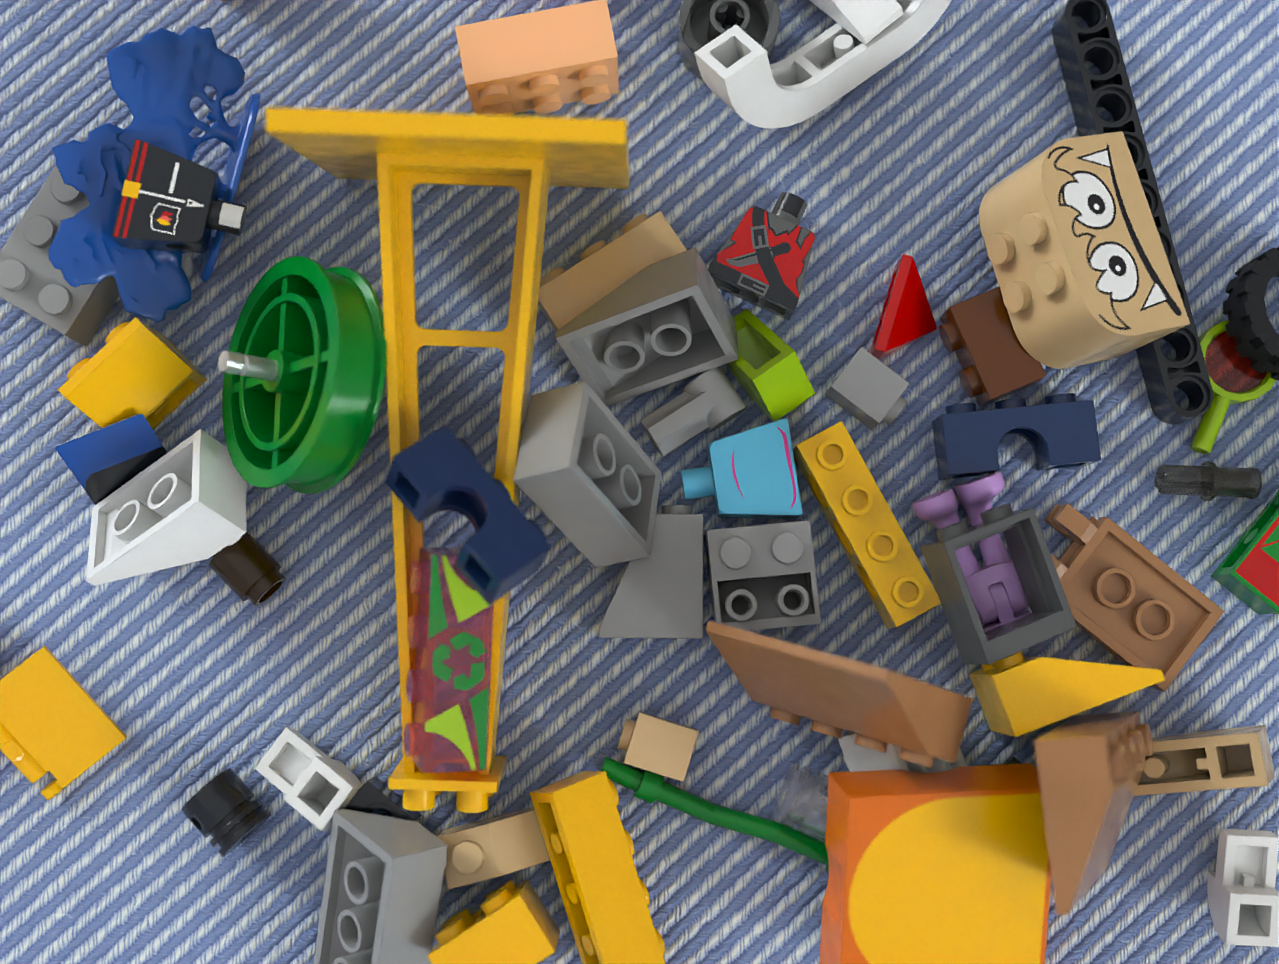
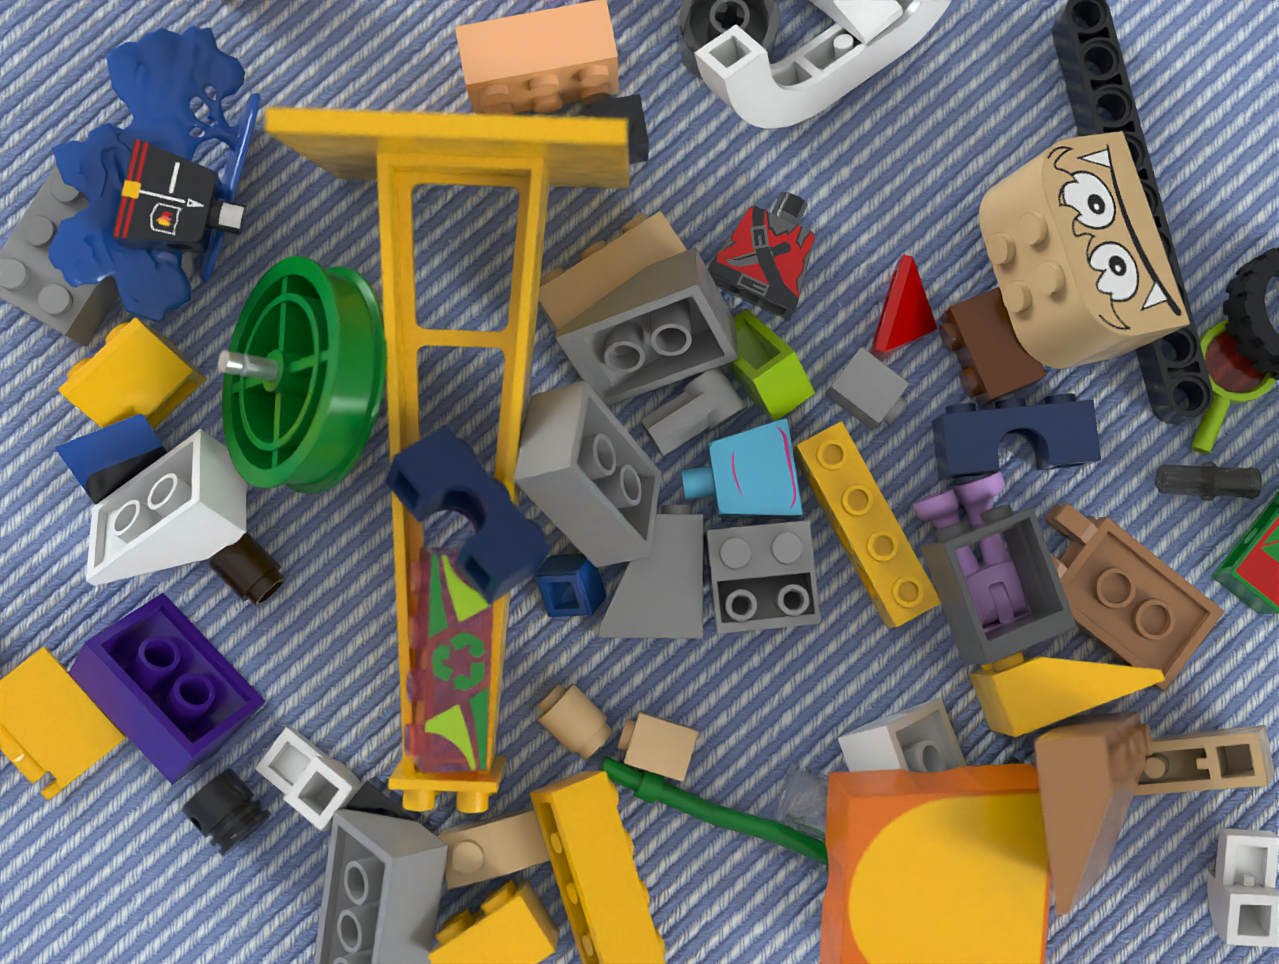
(165, 686): none -> dark purple slope
(570, 585): none -> blue slope
(574, 720): none -> tan brick
(631, 110): none -> black brick
(846, 696): medium nougat slope -> none

